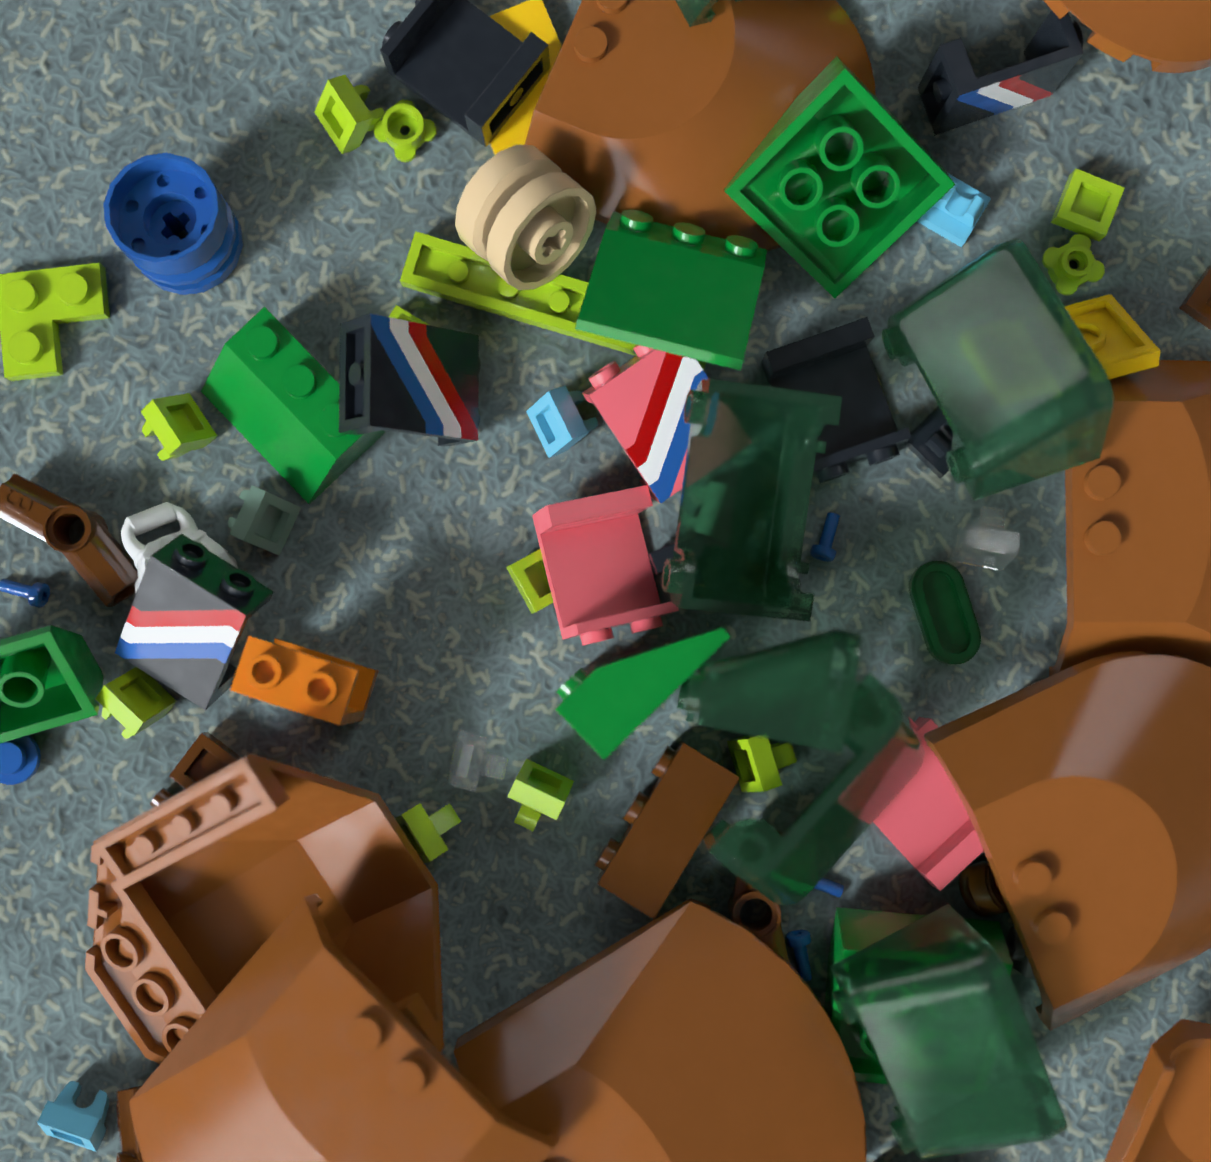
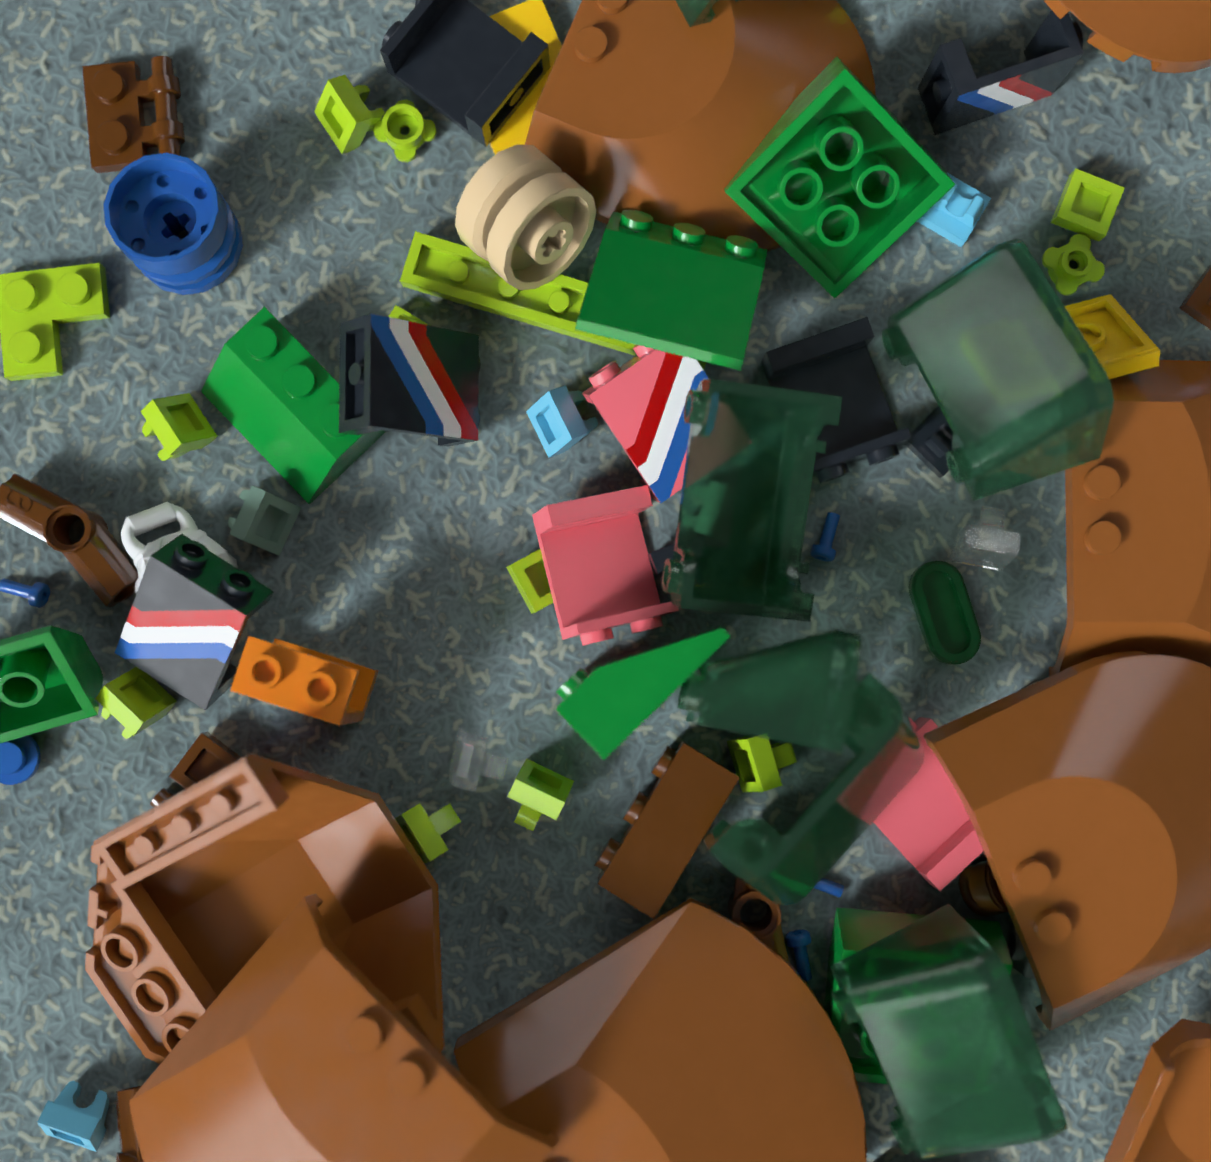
(117, 114): none -> reddish brown plate

